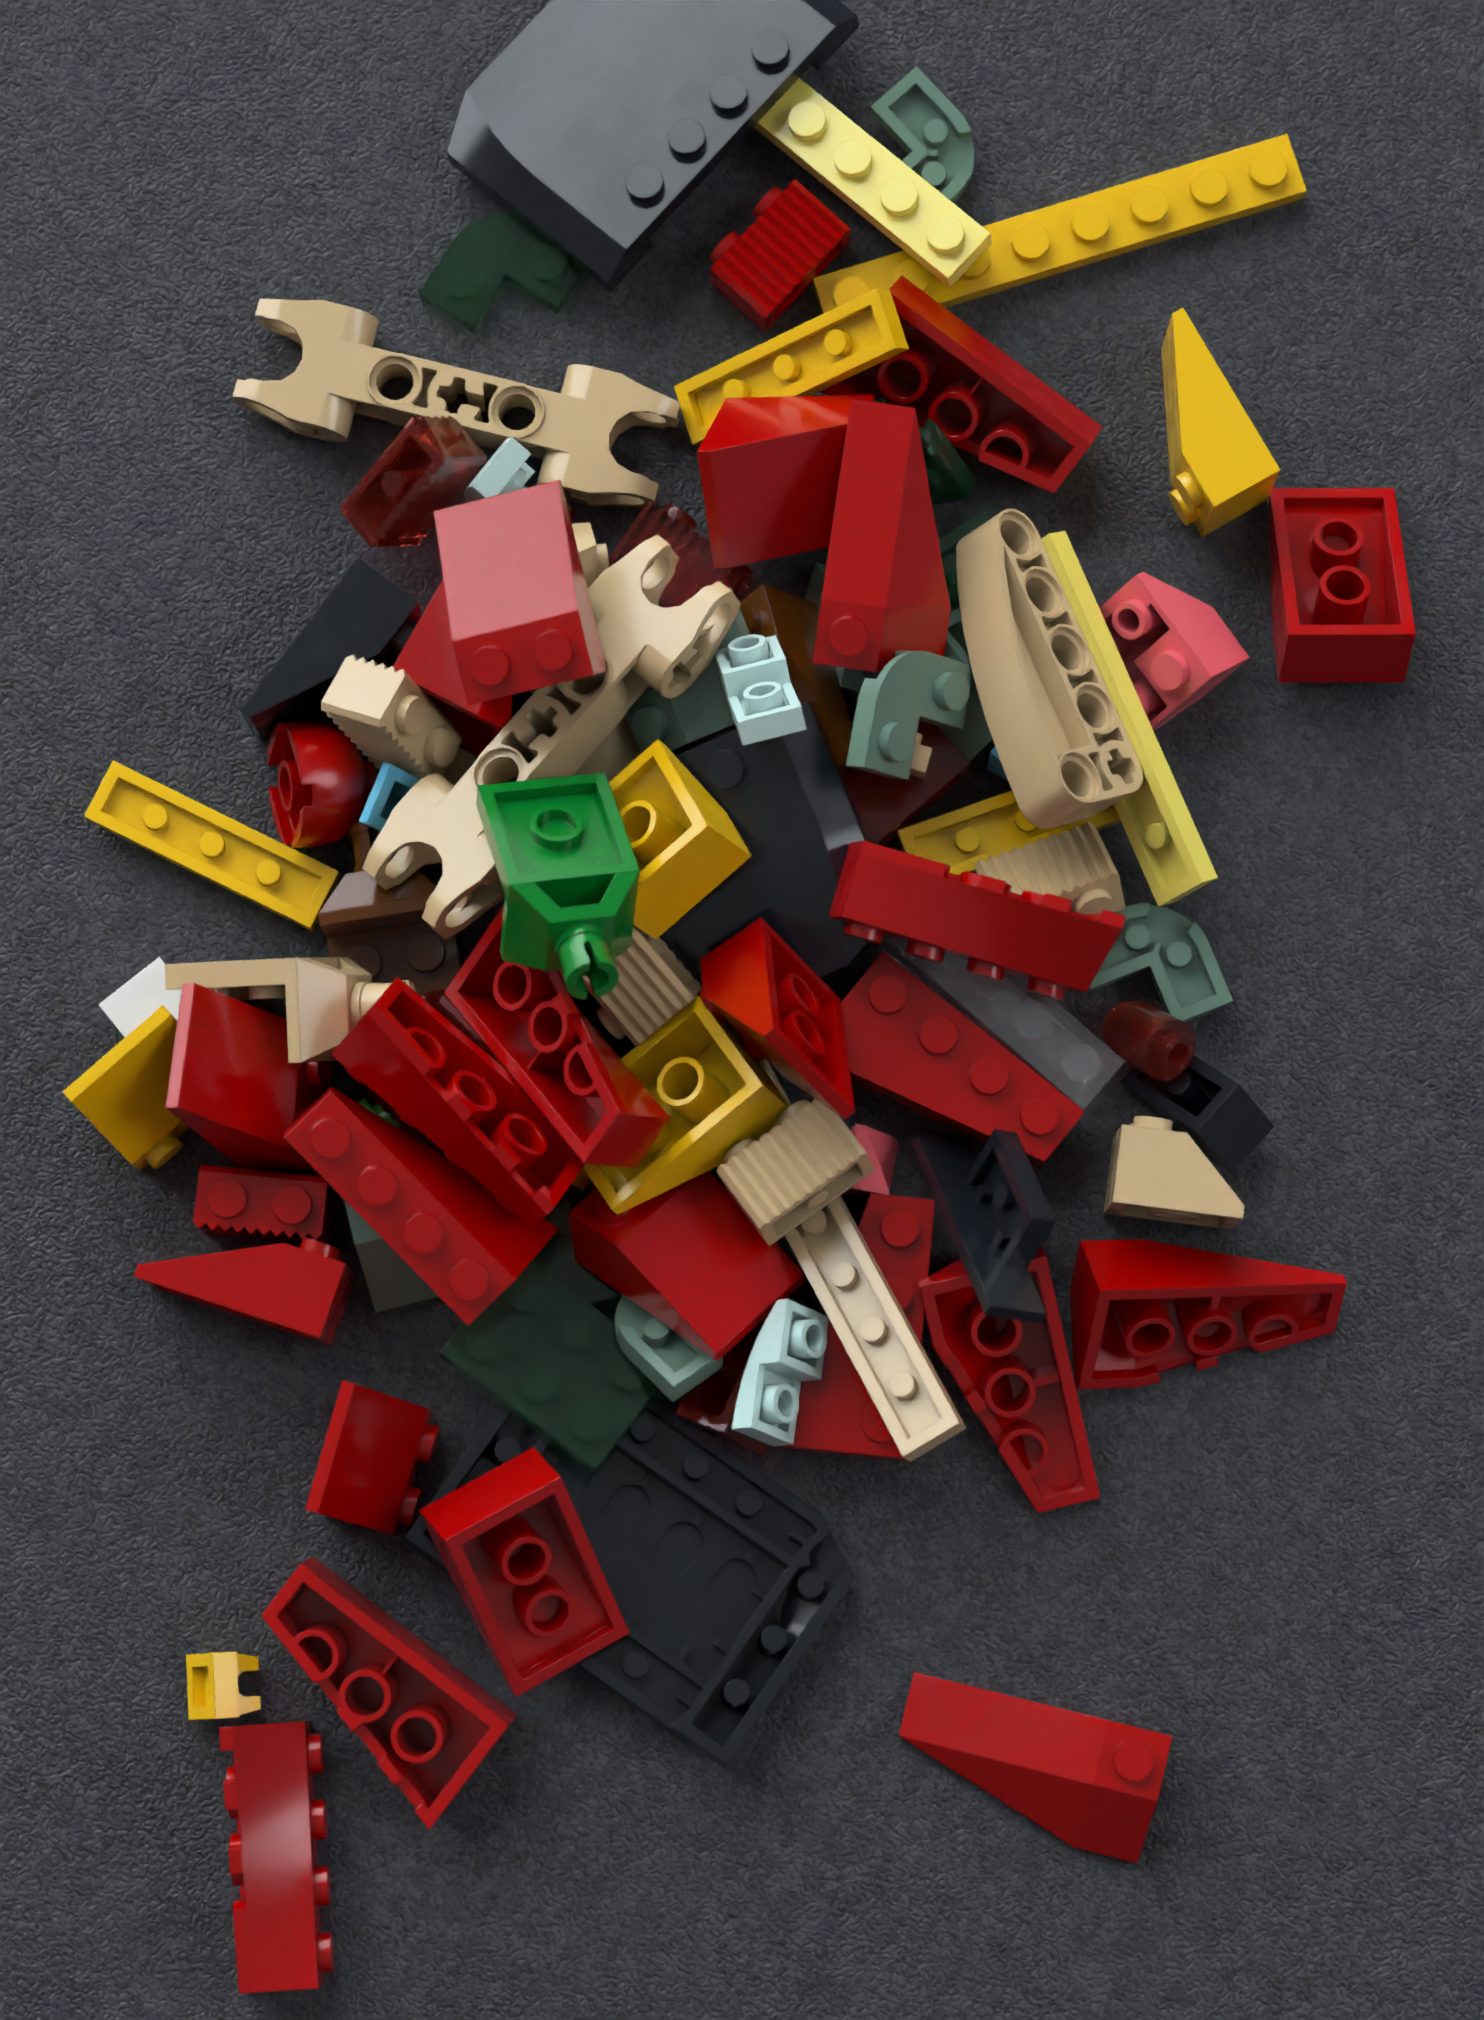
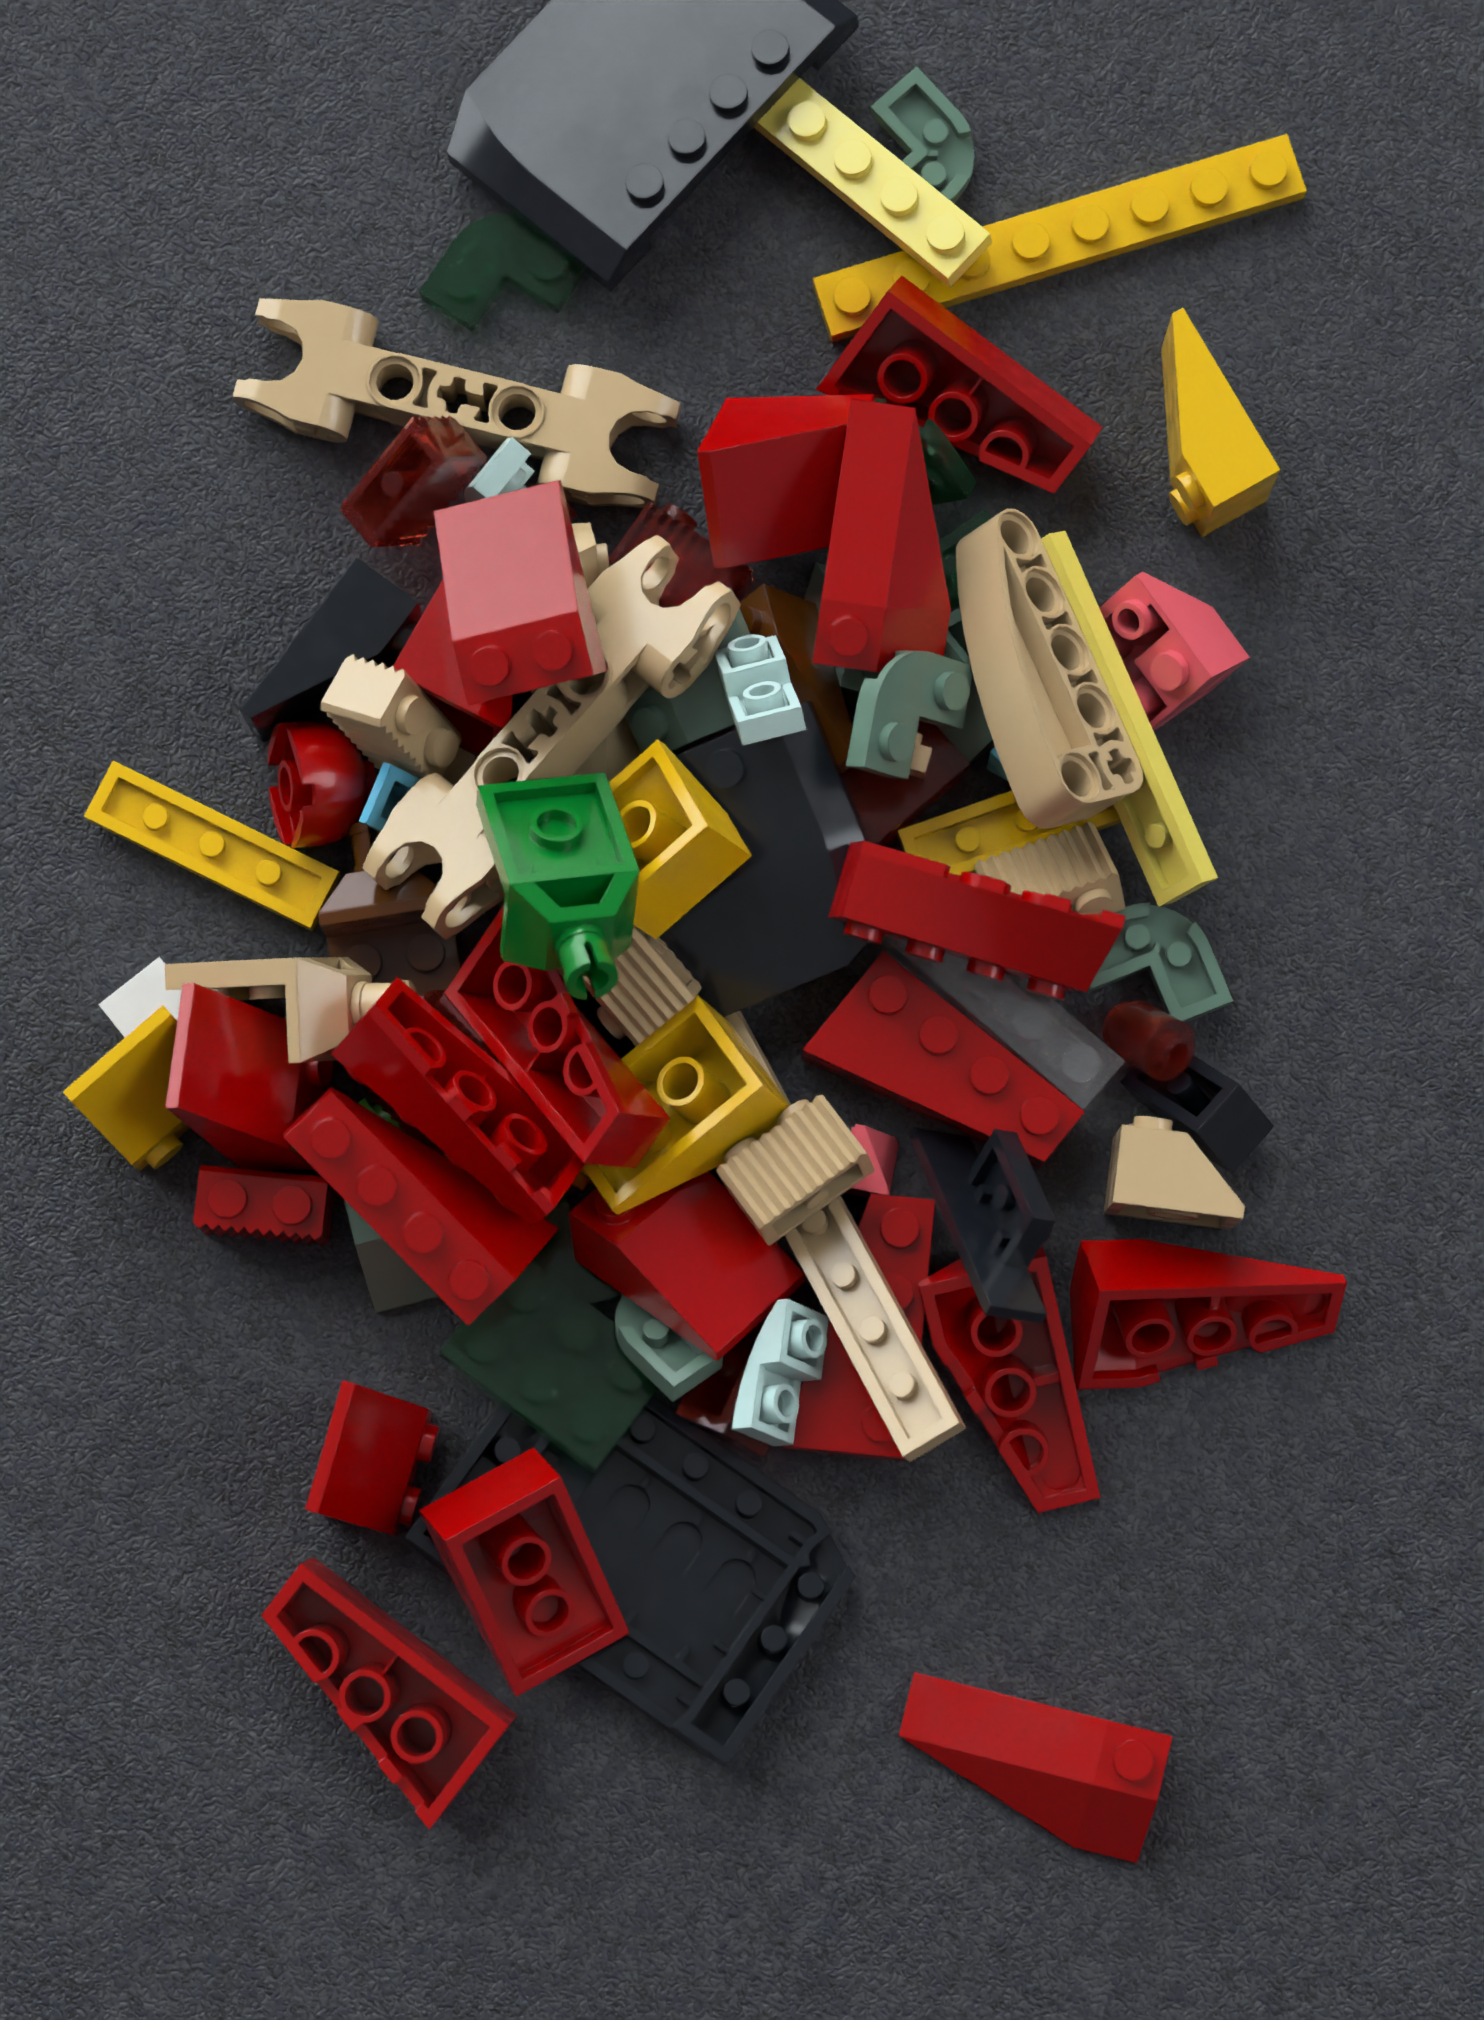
(214, 1685): yellow tile -> none
(269, 1284): red slope -> none
(277, 1856): red wedge -> none
(778, 253): red brick -> none
(781, 1012): red slope -> none
(798, 360): yellow plate -> none
(1338, 586): red slope -> none

